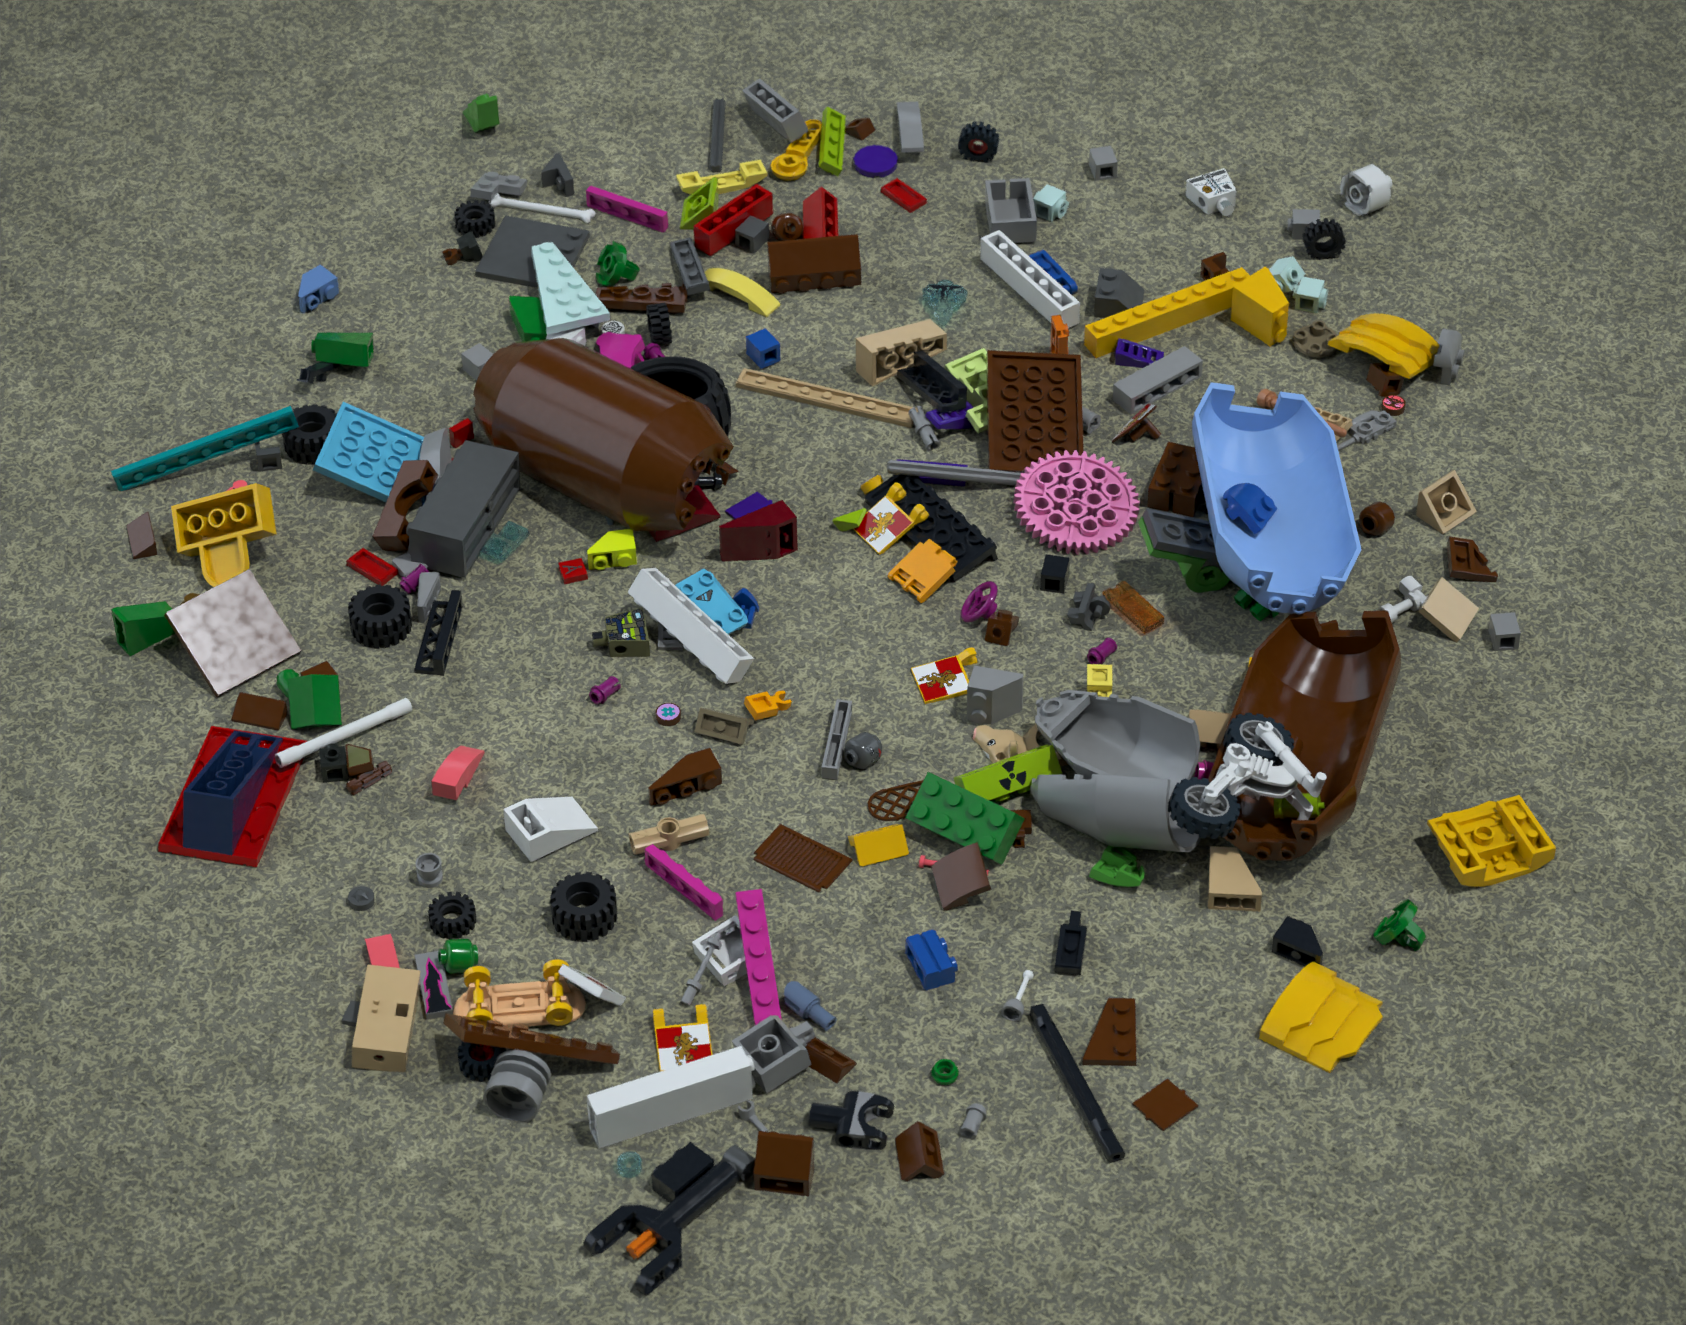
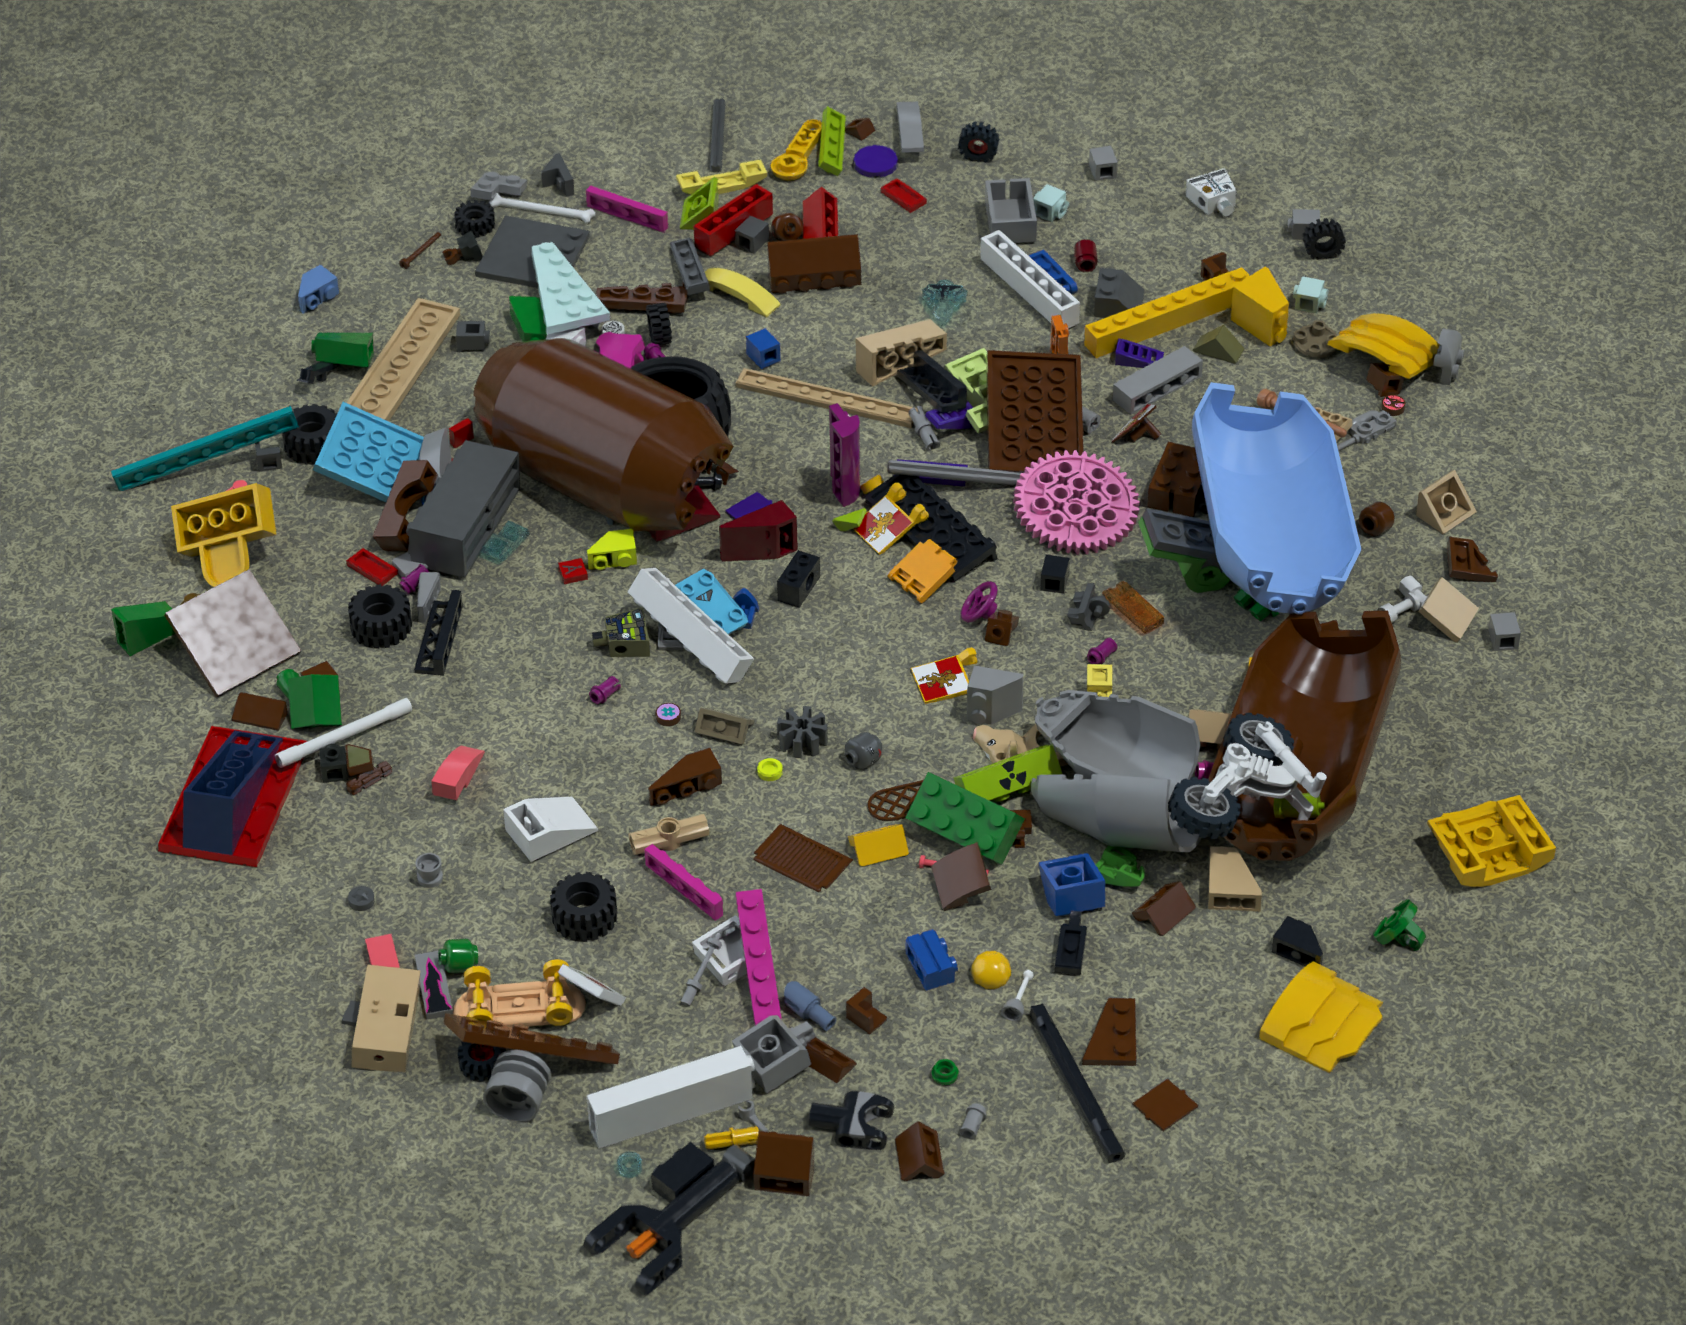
(141, 537): slope -> none
(404, 358): none -> tan plate
(405, 263): none -> reddish brown piece
(455, 926): black tyre -> none
(471, 335): none -> dark grey brick
(475, 359): light grey brick -> none
(482, 113): bright green slope -> none
(615, 265): green tile -> none
(682, 1042): flag -> none
(732, 1137): none -> yellow axle
(765, 706): light orange plate -> none
(770, 769): none -> neon yellow tile
(775, 110): light grey brick -> none
(798, 579): none -> black brick
(802, 732): none -> dark grey gear
(837, 739): light grey piece -> none
(844, 455): none -> magenta brick
(861, 1013): none -> reddish brown panel
(991, 970): none -> yellow hair
(1072, 884): none -> blue slope
(1085, 255): none -> dark red brick
(1165, 907): none -> reddish brown panel
(1220, 344): none -> olive slope
(1250, 504): blue slope -> none
(1287, 273): light aqua brick -> none
(1366, 189): white brick -> none

